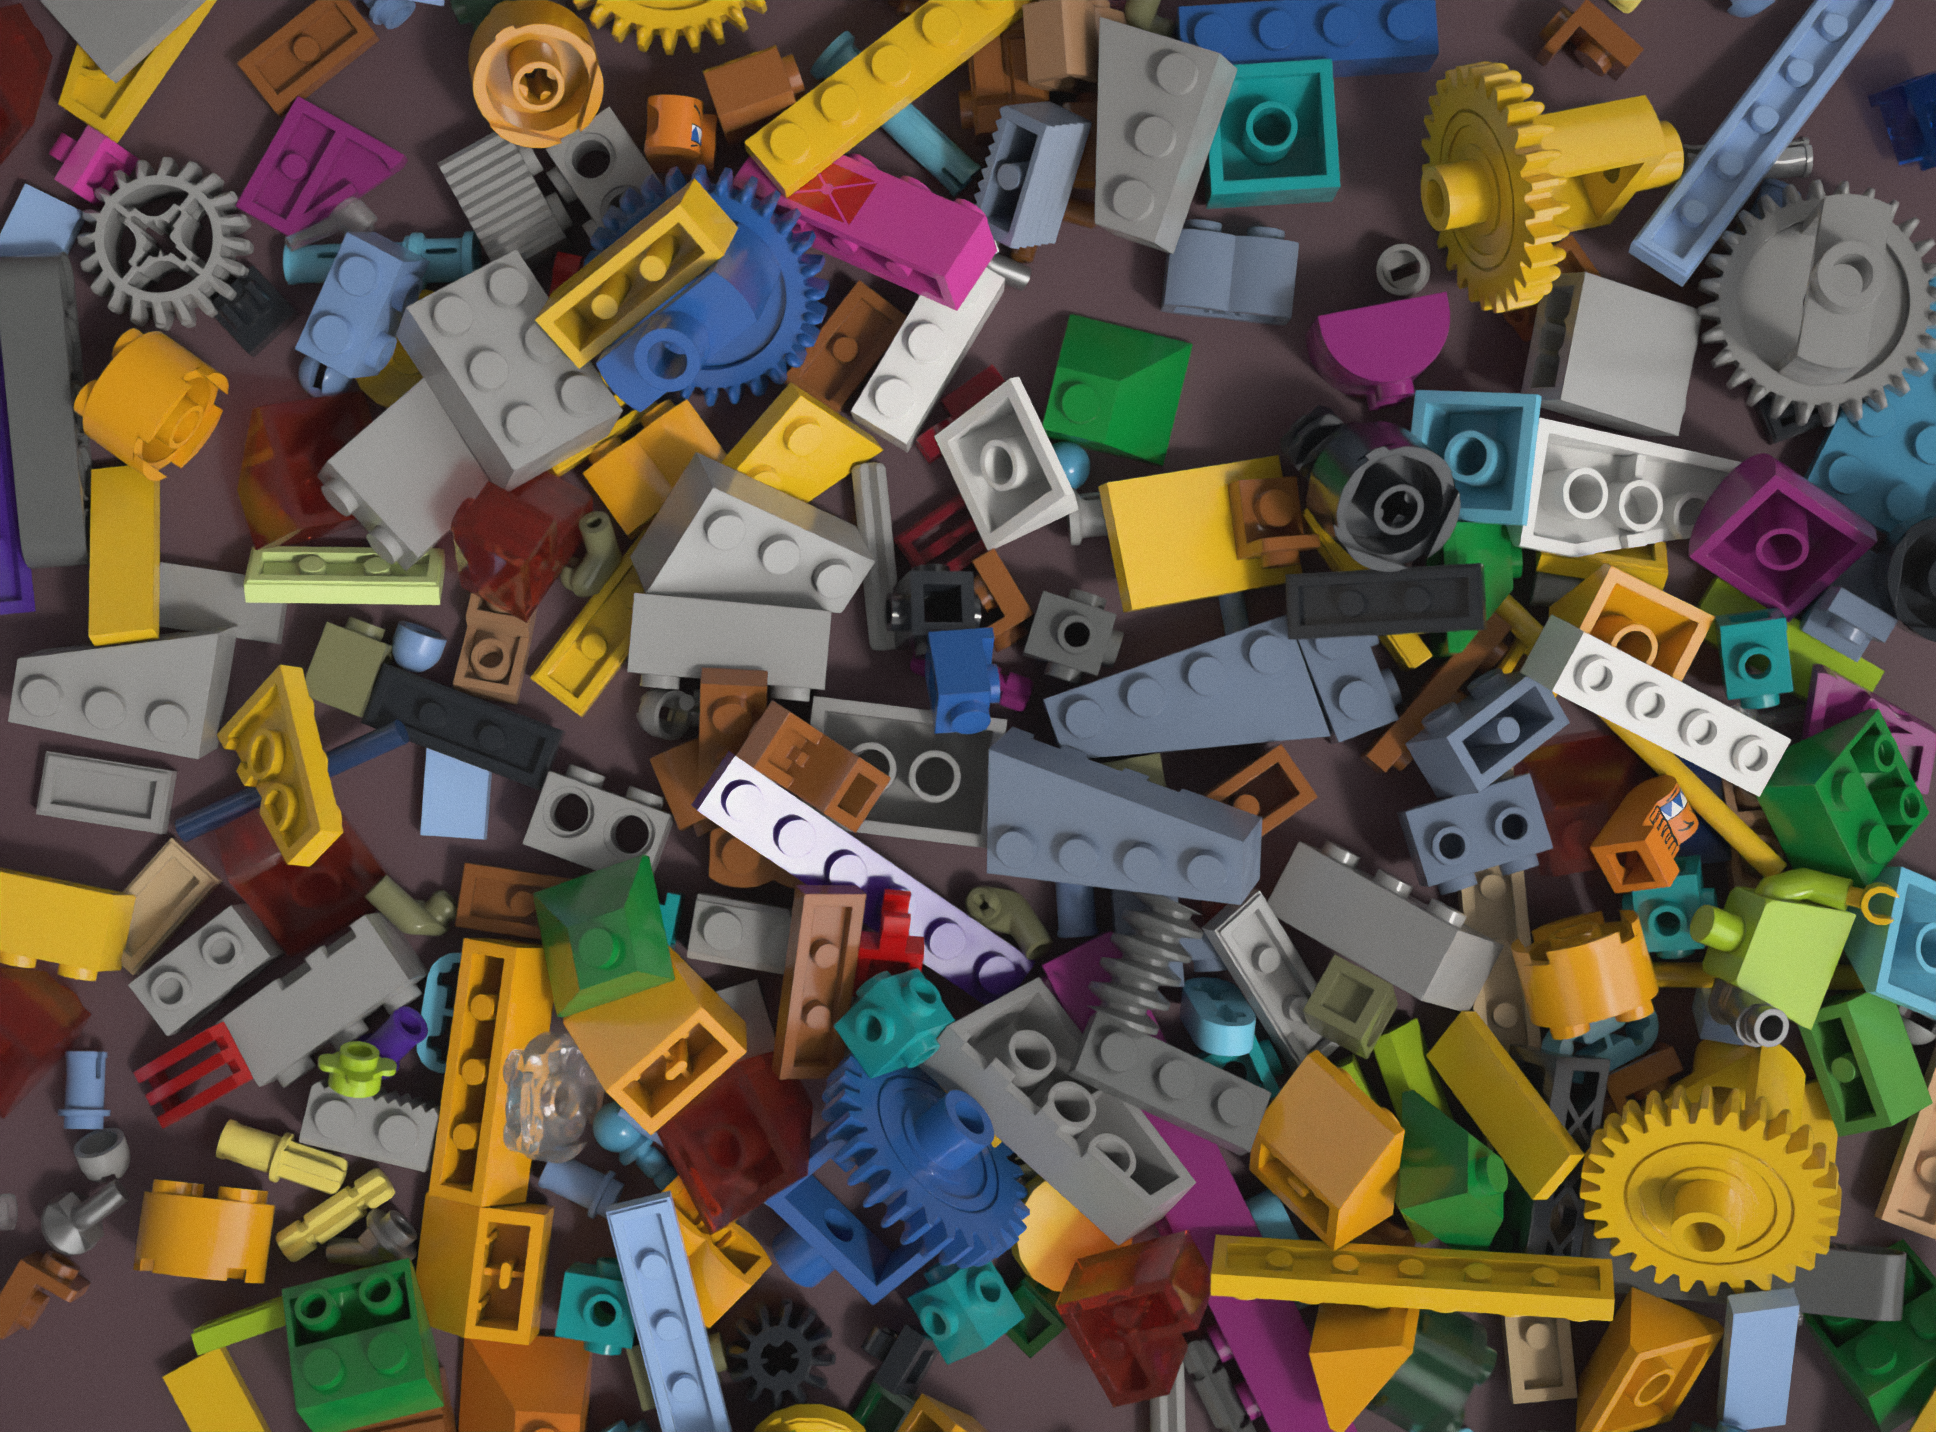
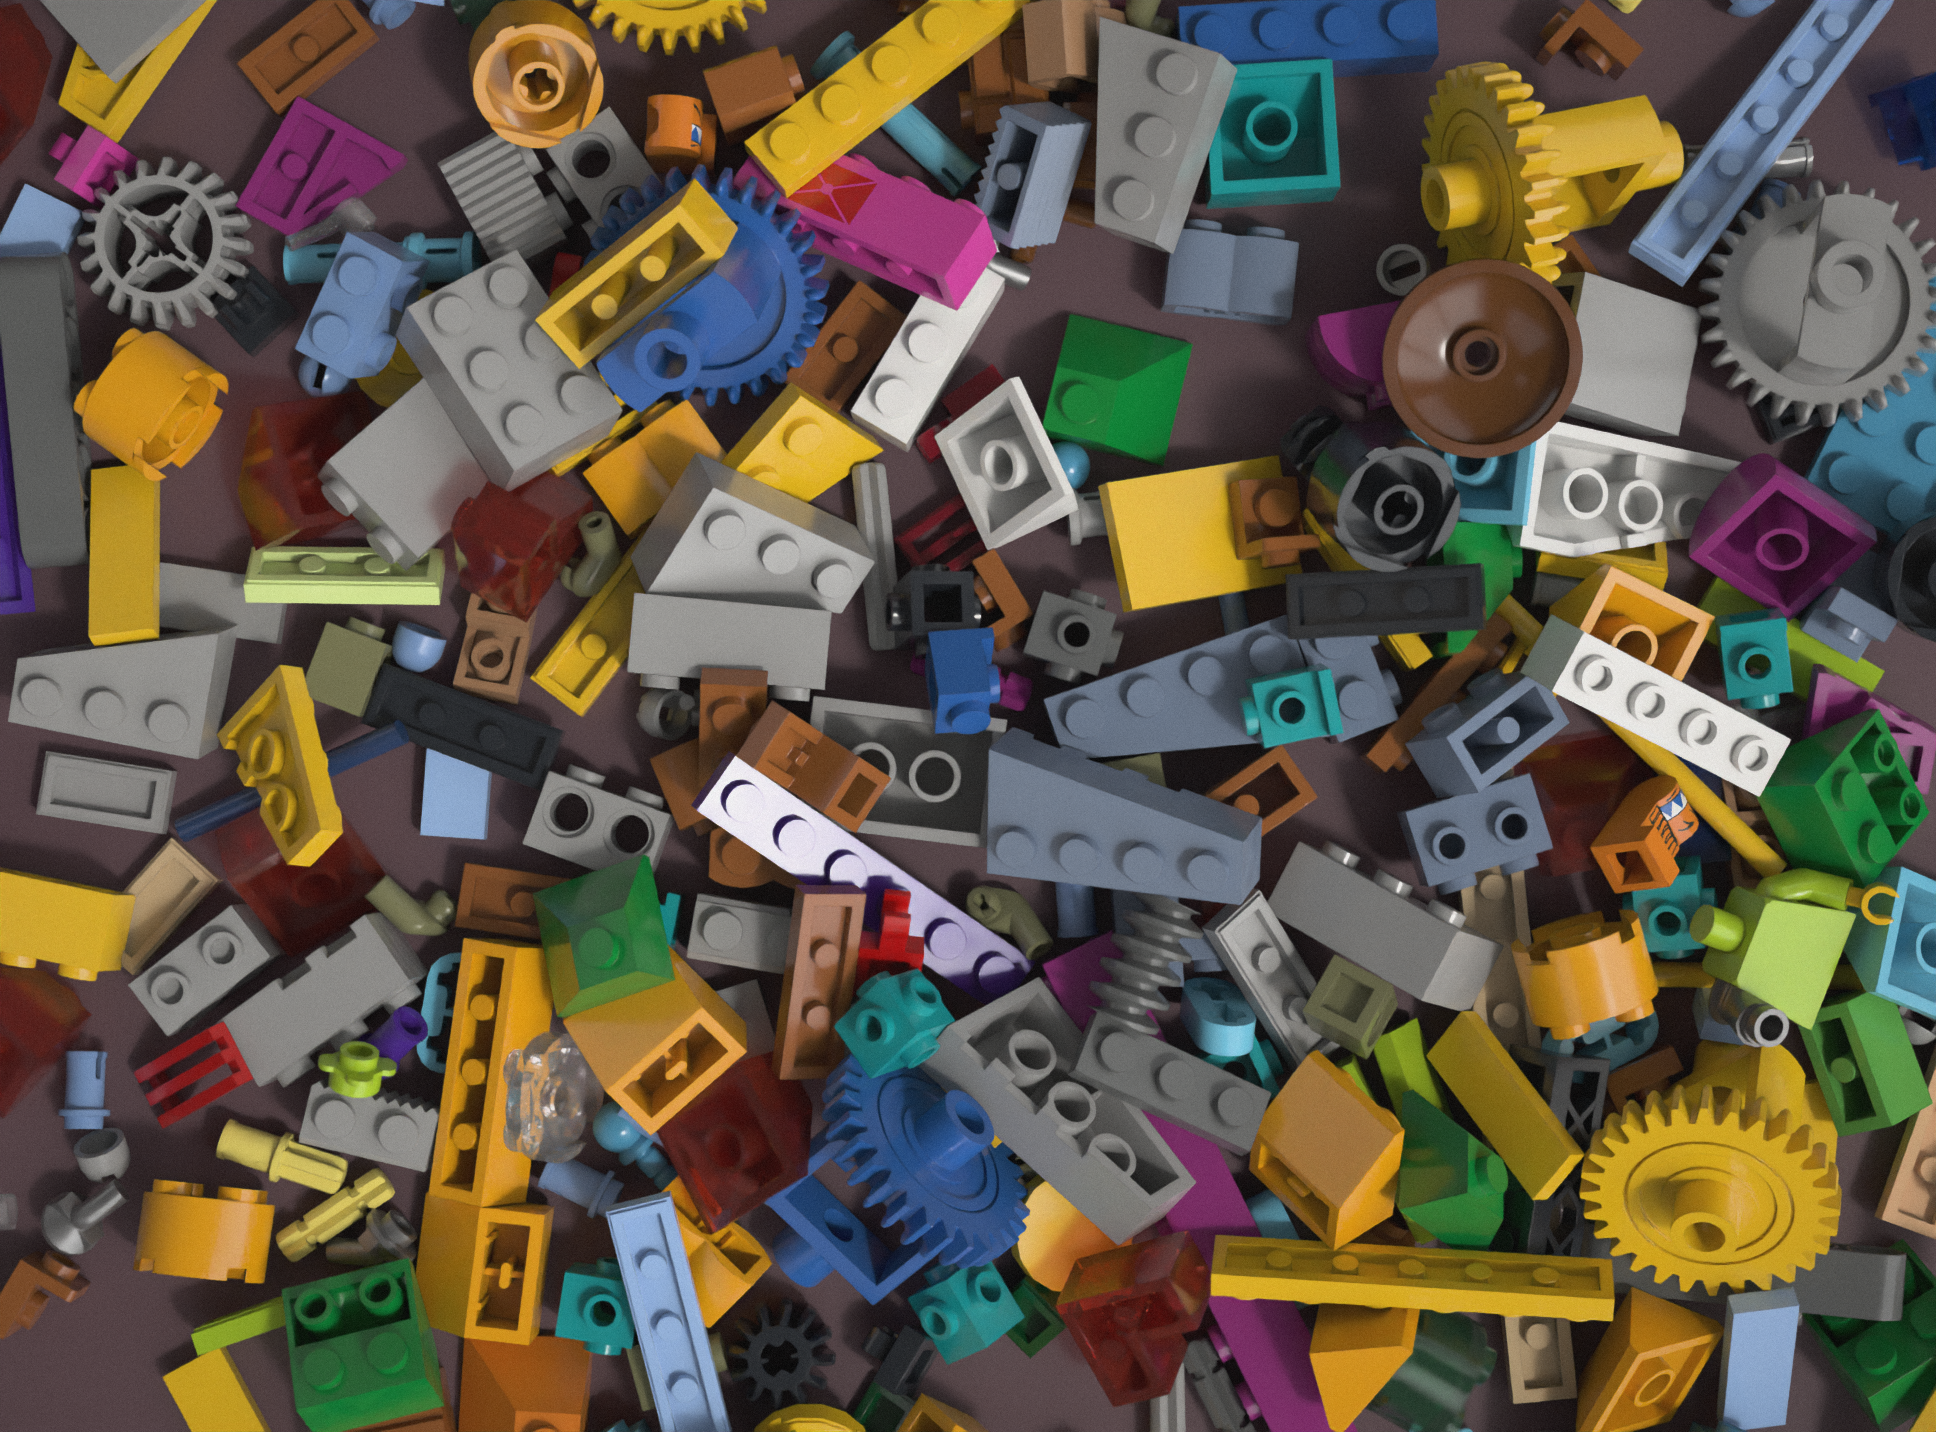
(1311, 686): none -> teal brick
(1511, 393): none -> reddish brown dish

